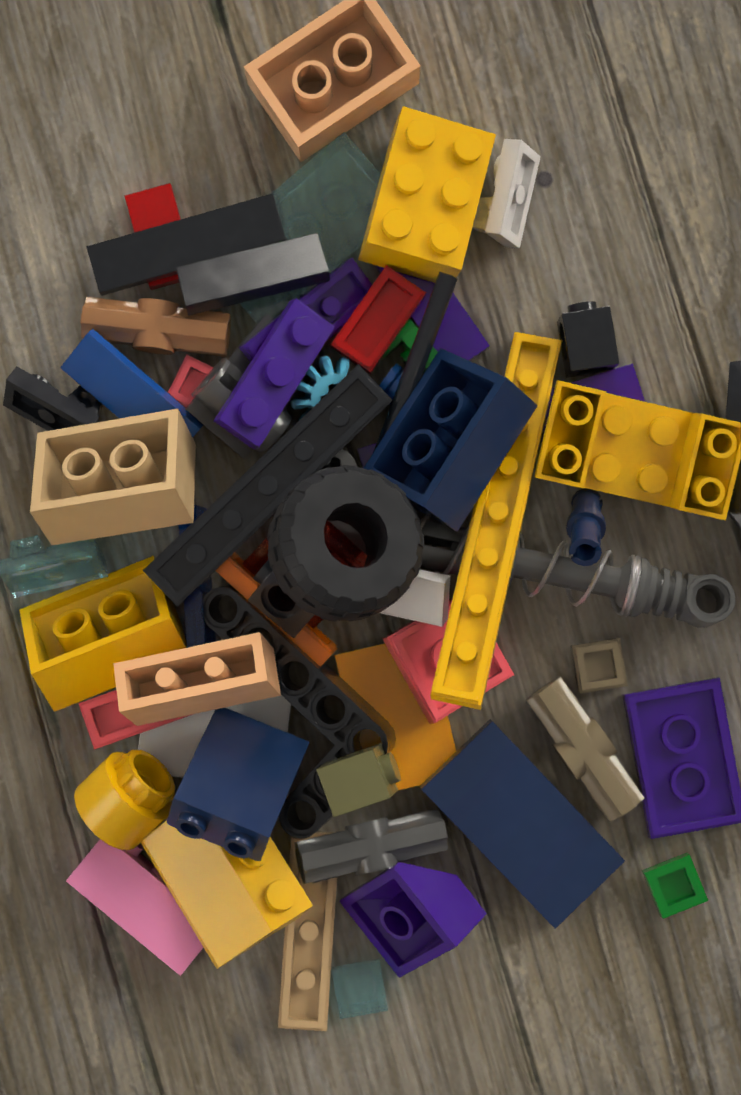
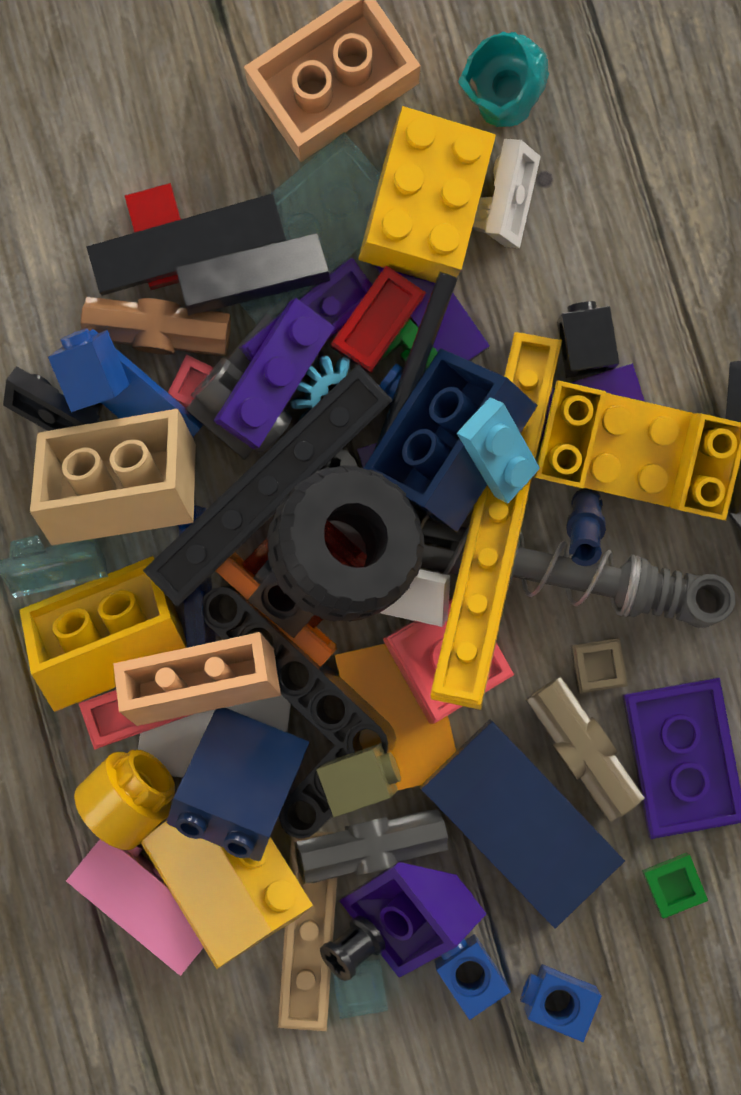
(88, 369): none -> blue brick
(352, 948): none -> black bush
(477, 995): none -> blue brick
(498, 450): none -> medium azure plate
(508, 78): none -> teal hair
(572, 1020): none -> blue brick

